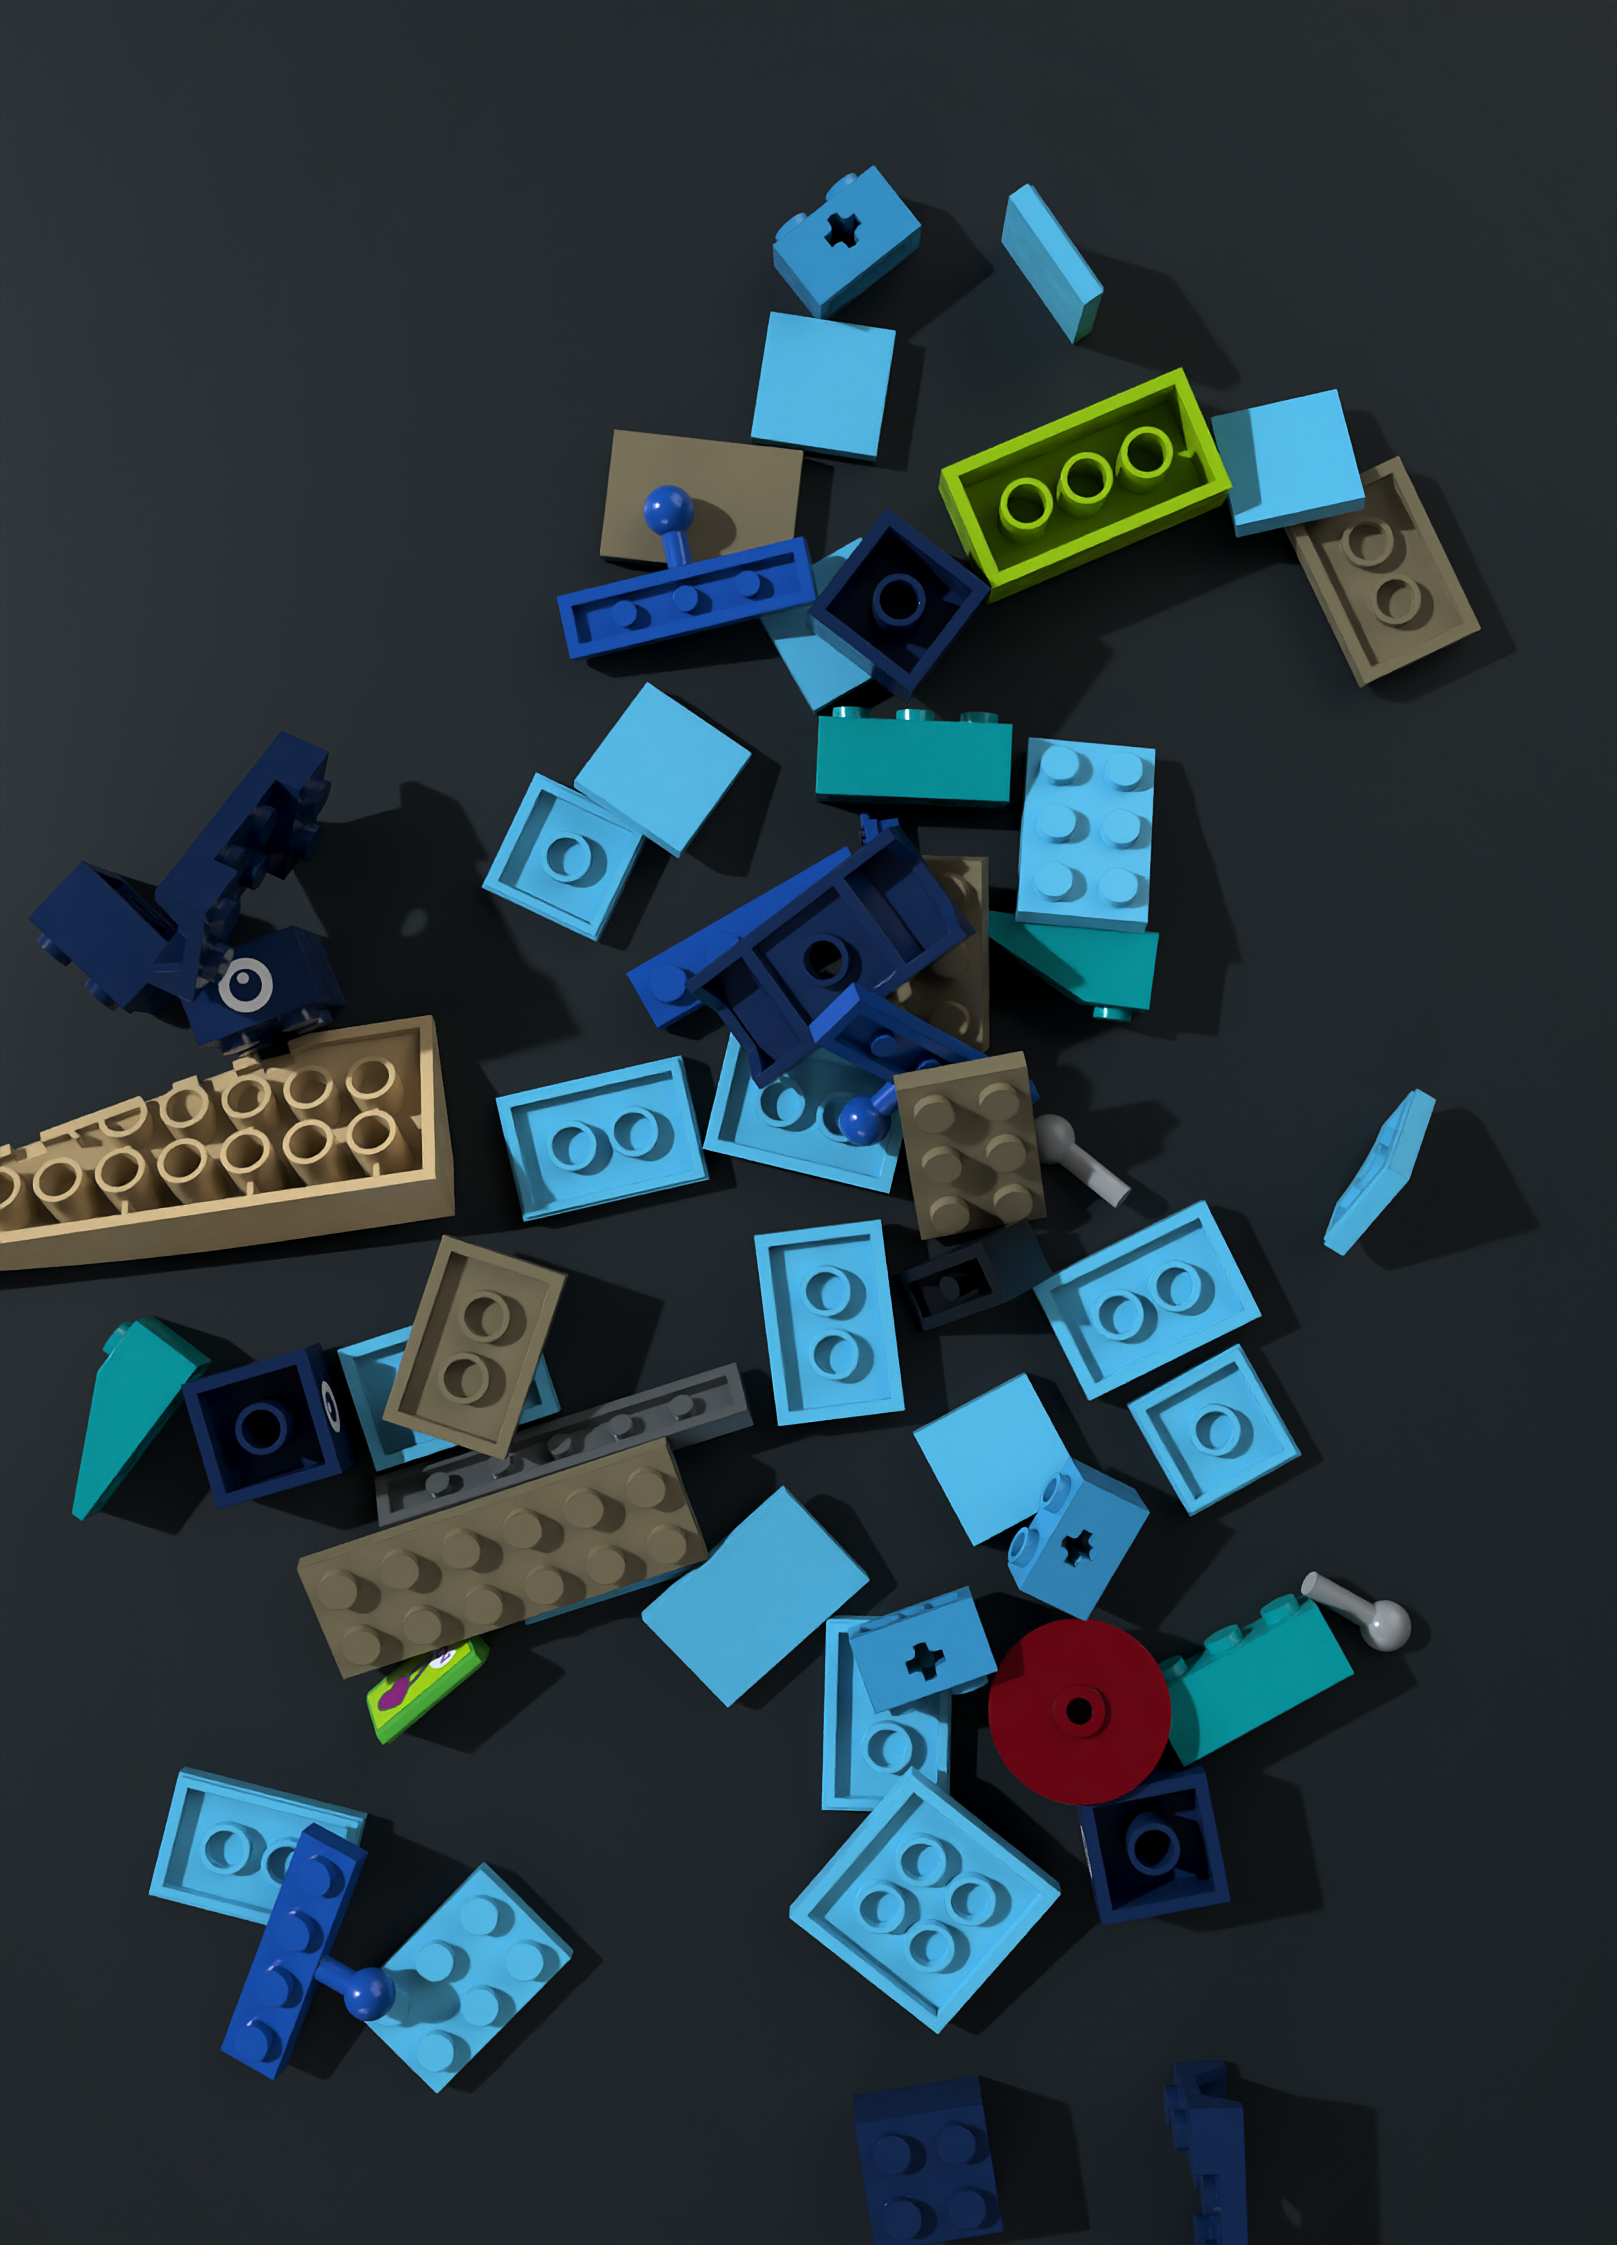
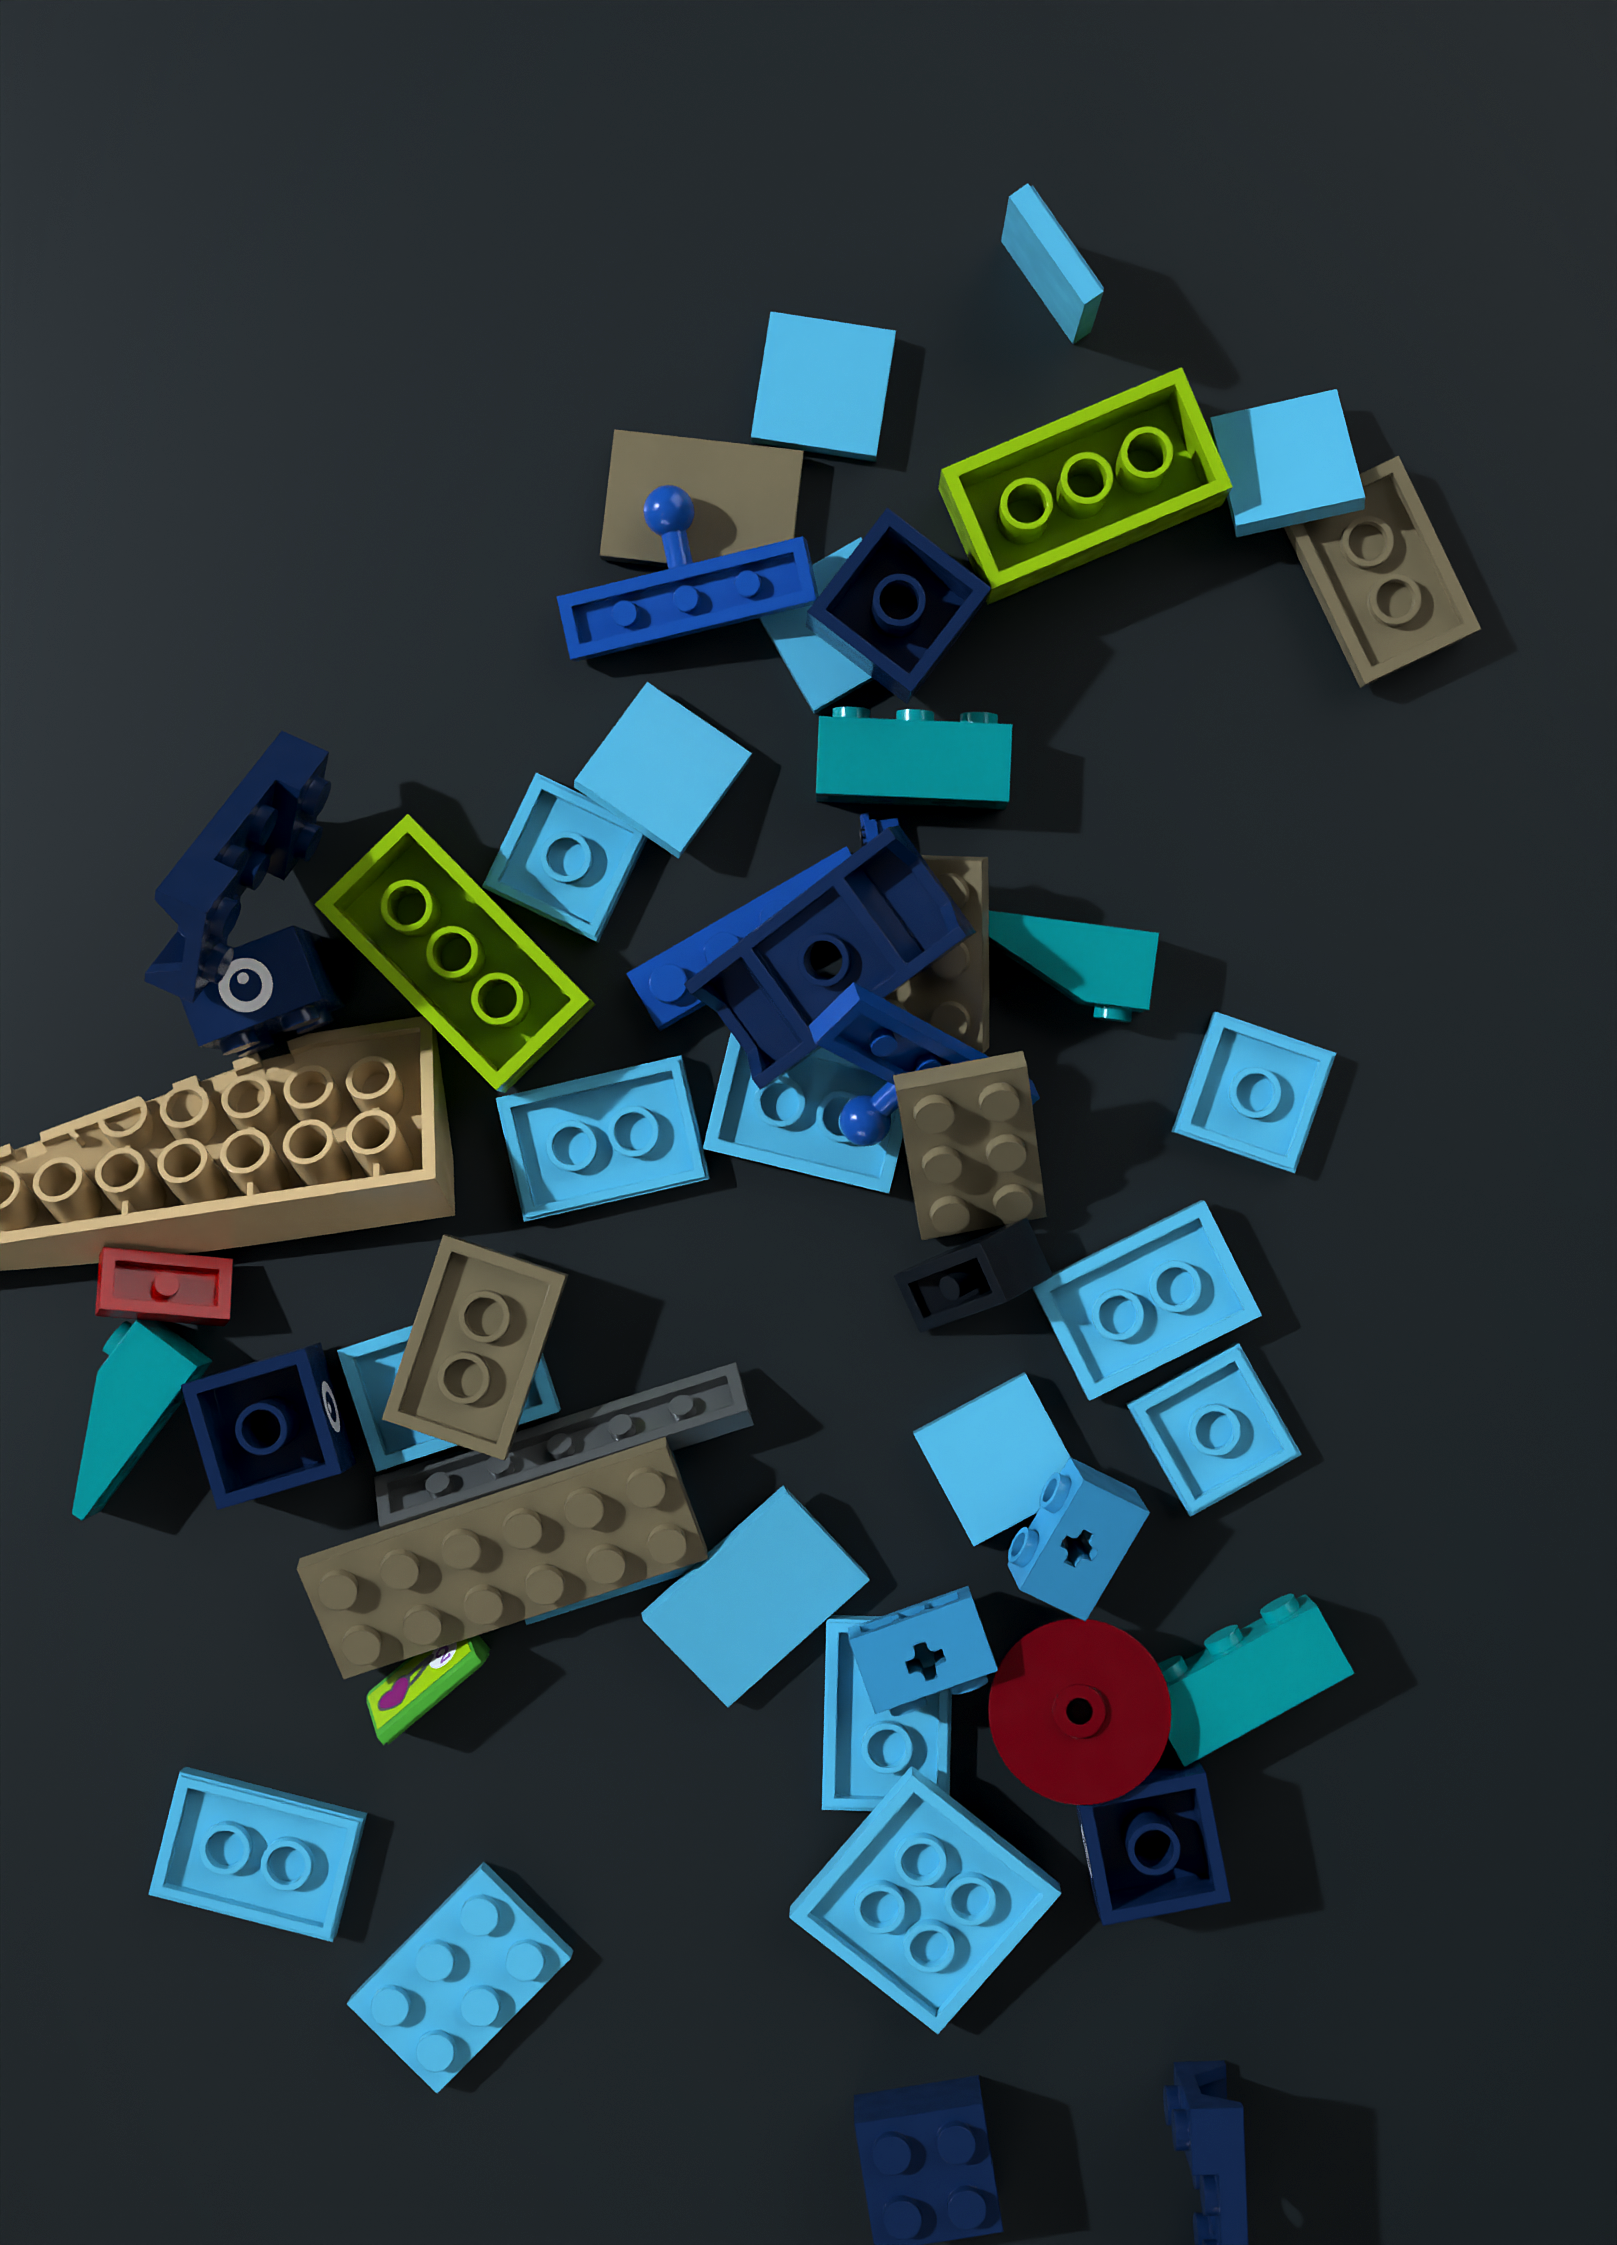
(108, 934): dark blue brick -> none
(164, 1287): none -> red plate
(297, 1957): blue plate -> none
(455, 954): none -> lime brick
(829, 1322): medium azure plate -> none
(834, 276): dark azure brick -> none
(1058, 1145): light grey bar -> none
(1086, 835): medium azure plate -> none
(1253, 1092): none -> medium azure tile
(1381, 1623): light grey bar -> none
(1382, 1173): medium azure tile -> none

